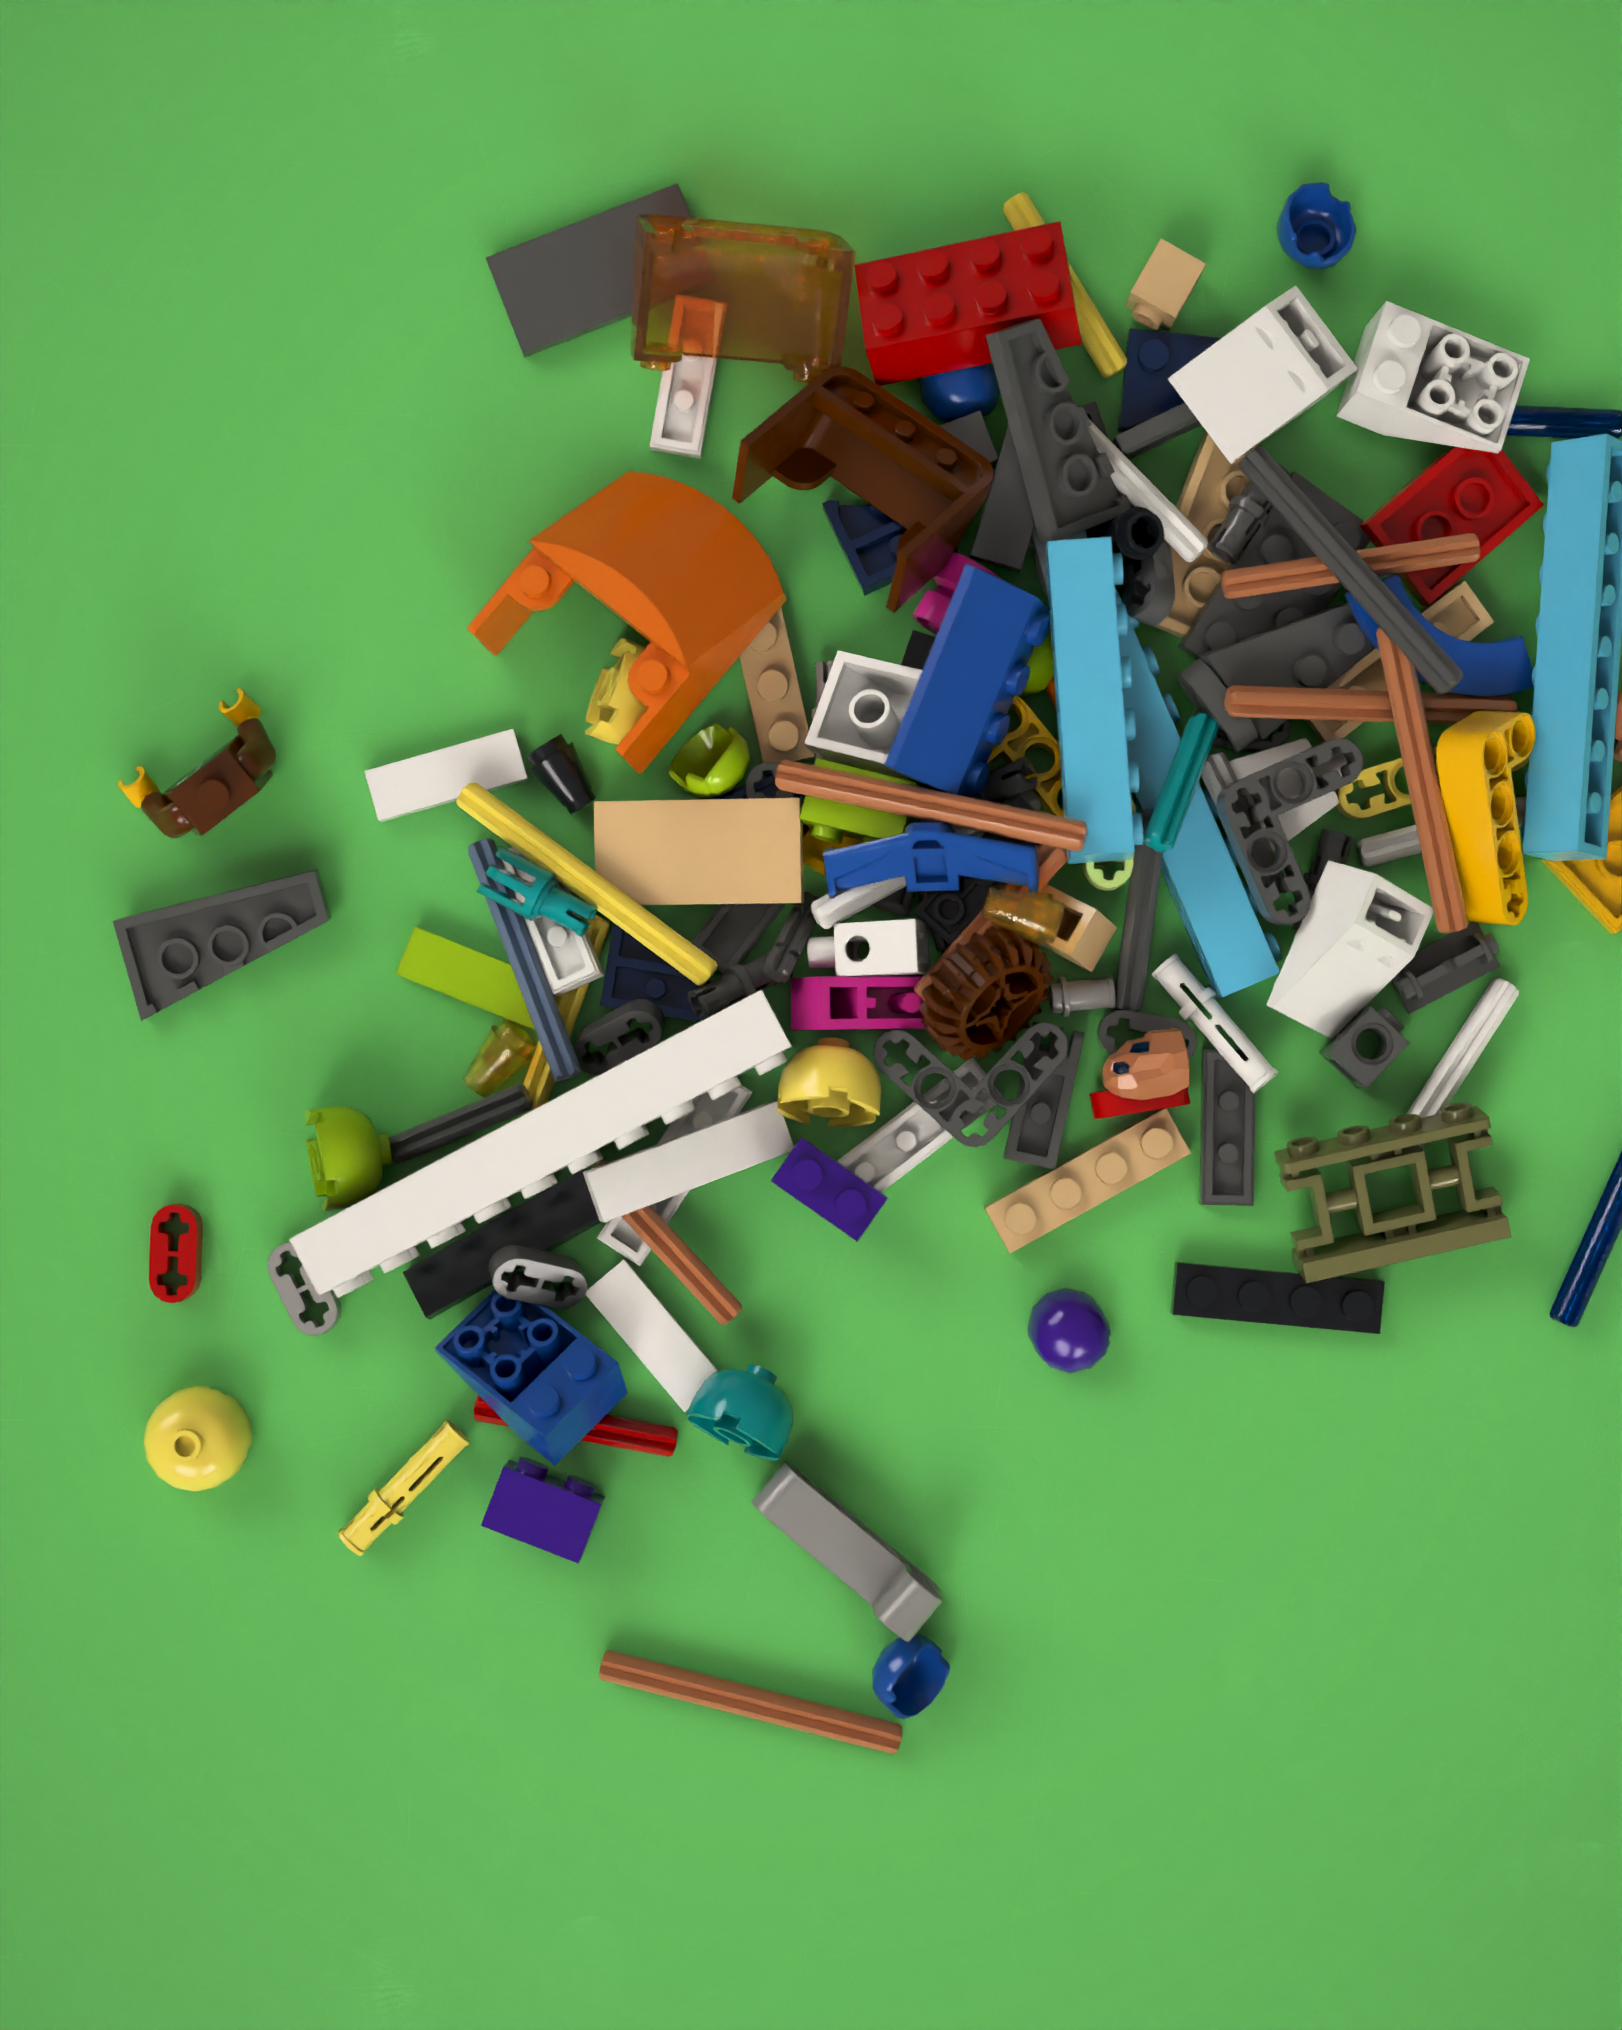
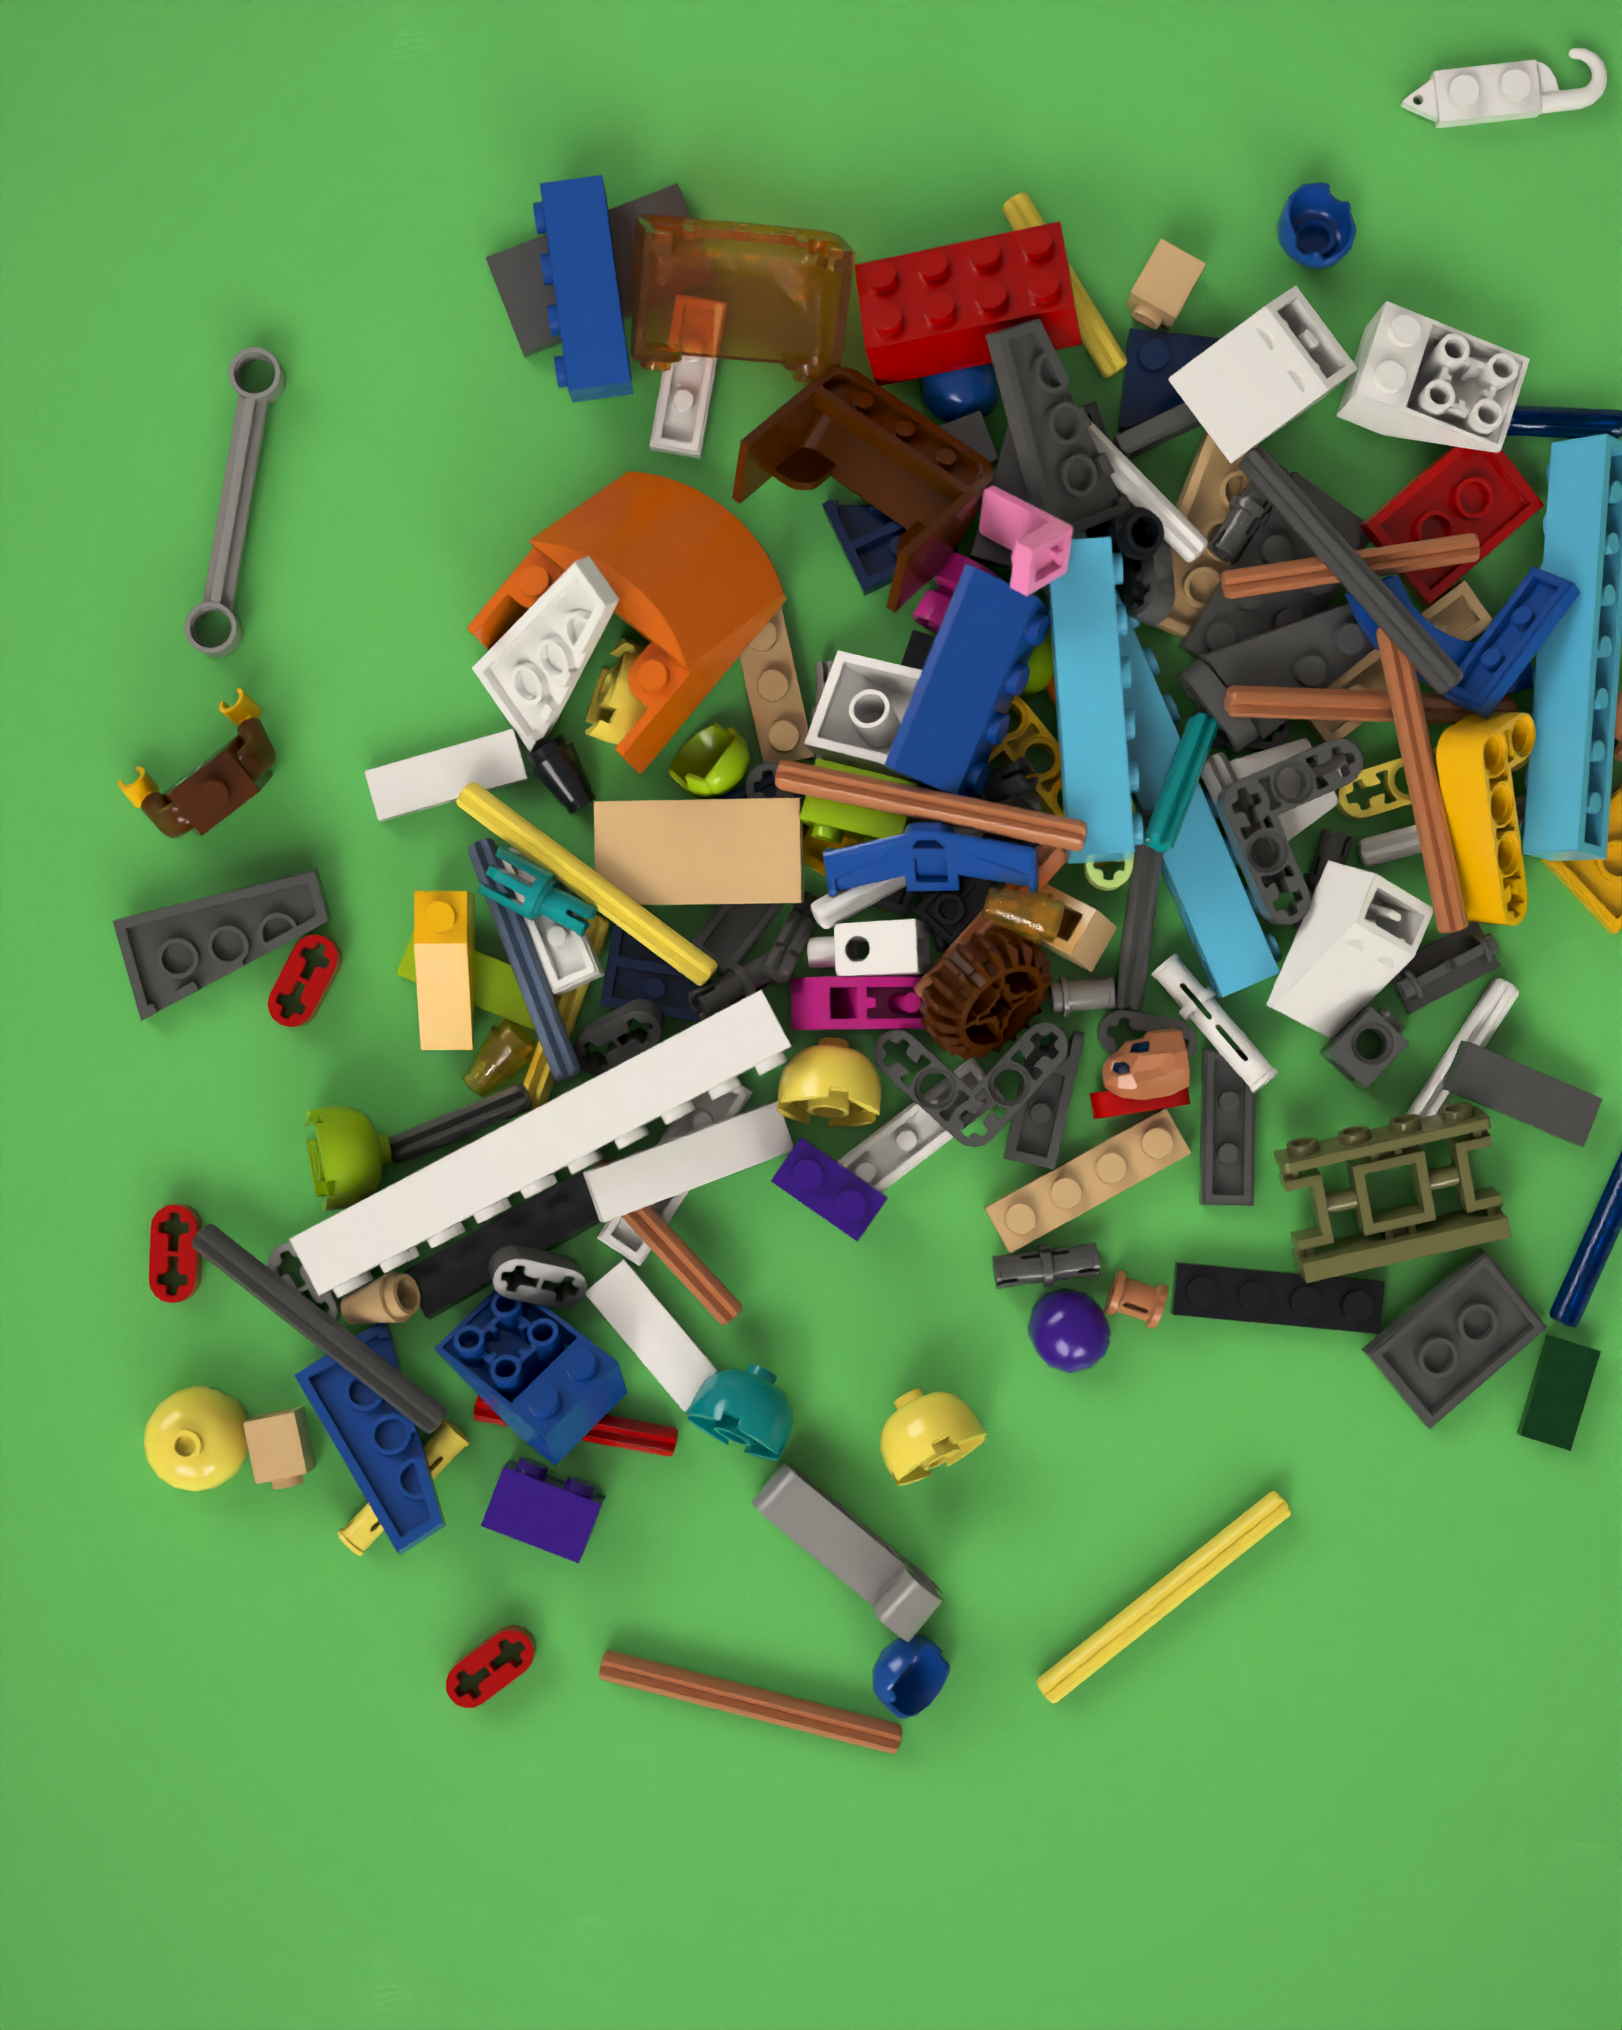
(235, 501): none -> light grey piece
(280, 1447): none -> tan brick
(293, 975): none -> red beam
(319, 1328): none -> dark grey axle
(377, 1444): none -> blue wing
(384, 1300): none -> tan cone
(445, 968): none -> yellow slope
(499, 1675): none -> red beam
(546, 651): none -> white wing
(585, 287): none -> blue brick
(927, 1434): none -> light yellow cylinder
(1036, 539): none -> bright pink bracket
(1046, 1265): none -> dark grey pin
(1136, 1299): none -> nougat bush
(1163, 1597): none -> light yellow axle
(1454, 1338): none -> dark grey tile
(1503, 92): none -> white plate
(1512, 641): none -> blue tile
(1522, 1093): none -> dark grey tile
(1558, 1392): none -> dark green tile

